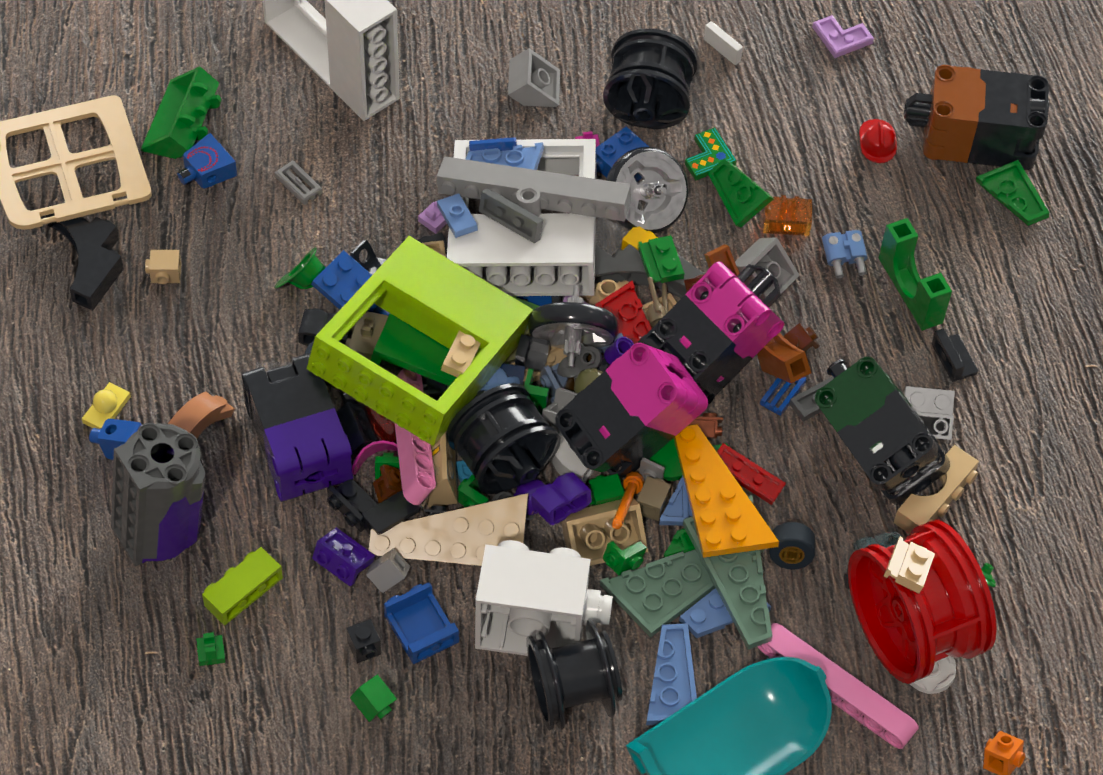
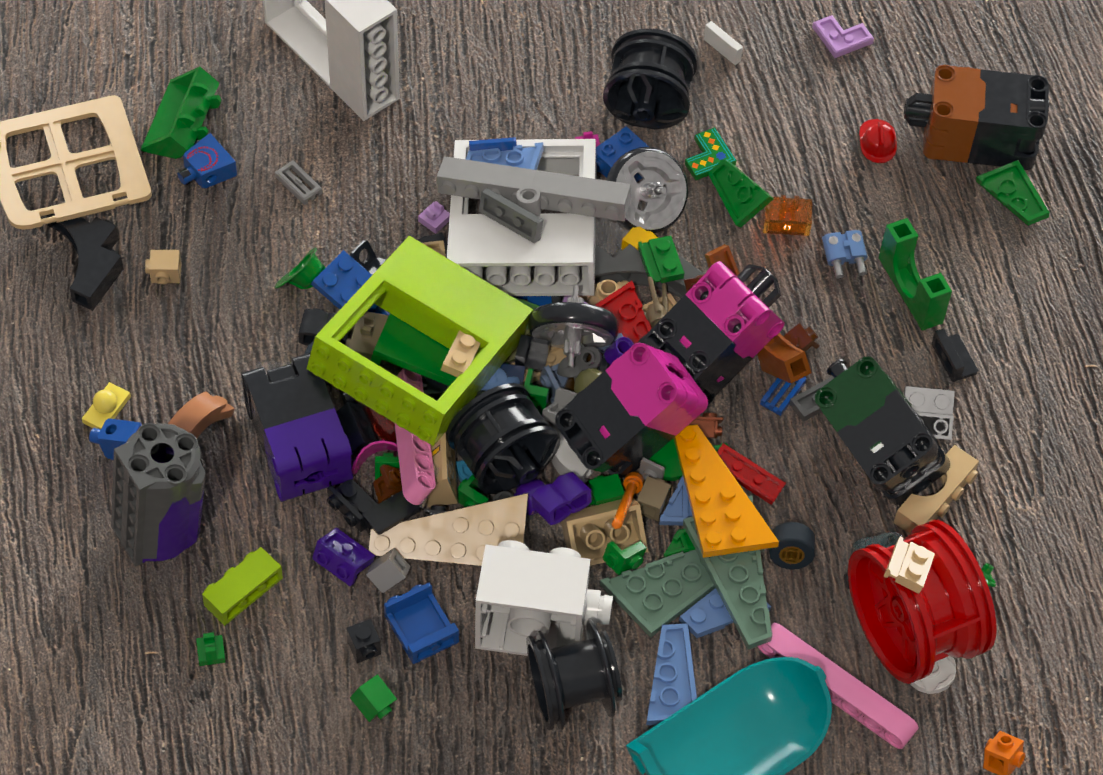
(457, 215): medium blue plate -> none
(533, 80): light grey slope -> none
(772, 256): light grey slope -> none

